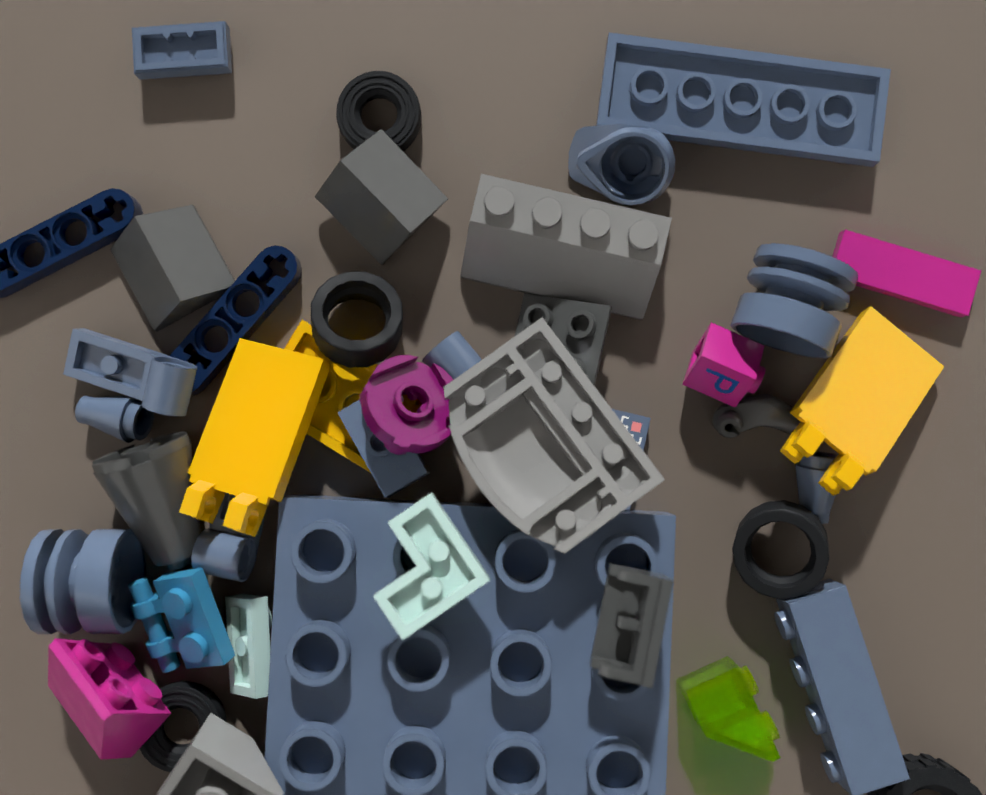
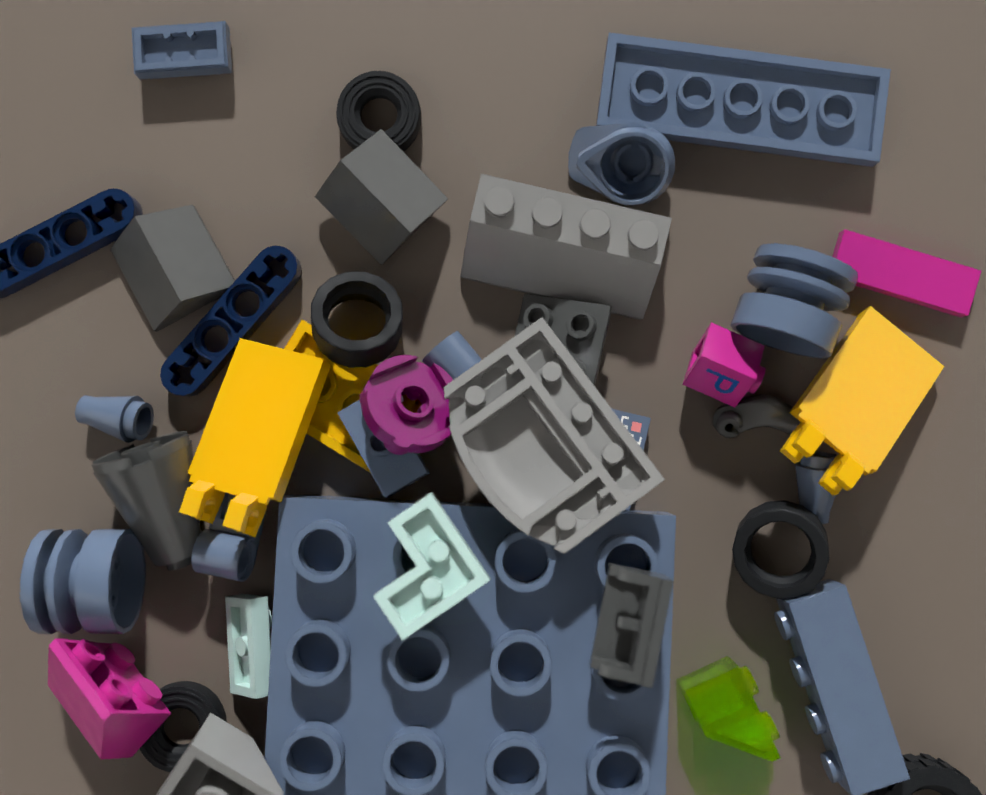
(135, 371): sand blue plate -> none
(192, 616): dark azure plate -> none

